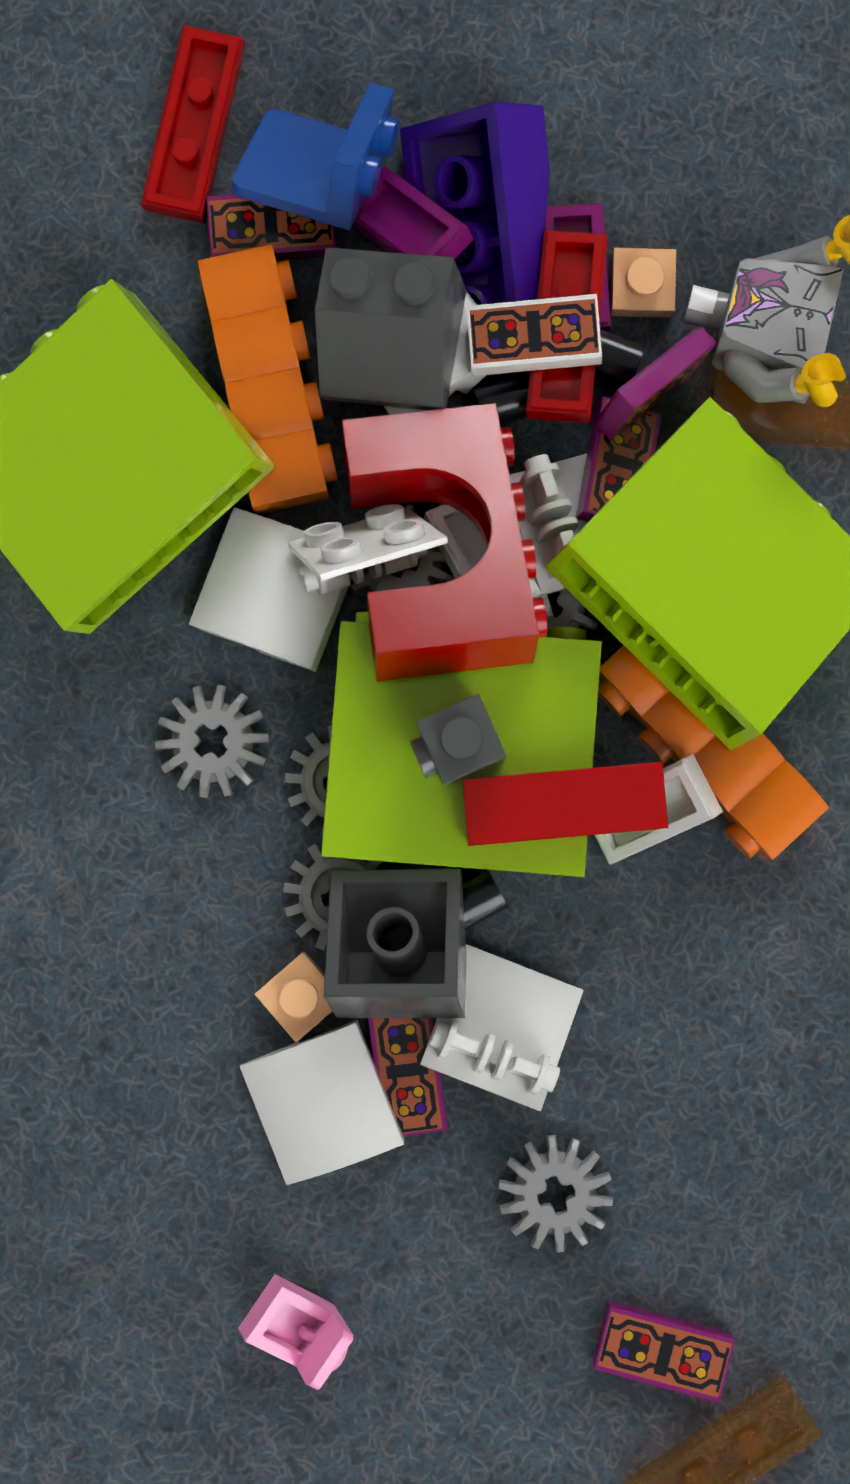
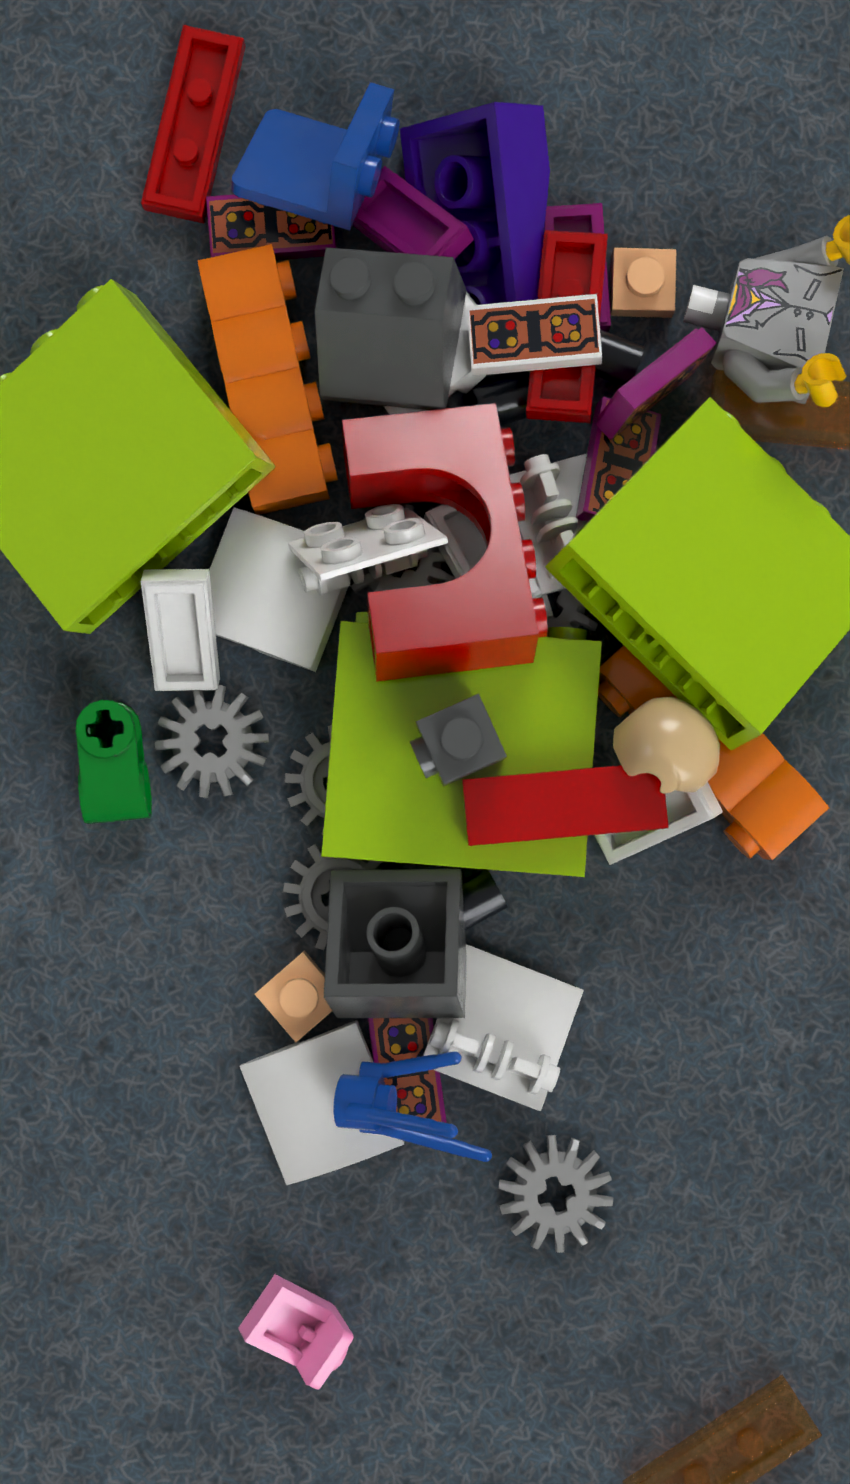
(114, 778): none -> green piece
(180, 629): none -> white tile
(371, 1106): none -> blue plant
(663, 1351): tile -> none
(670, 742): none -> tan hair

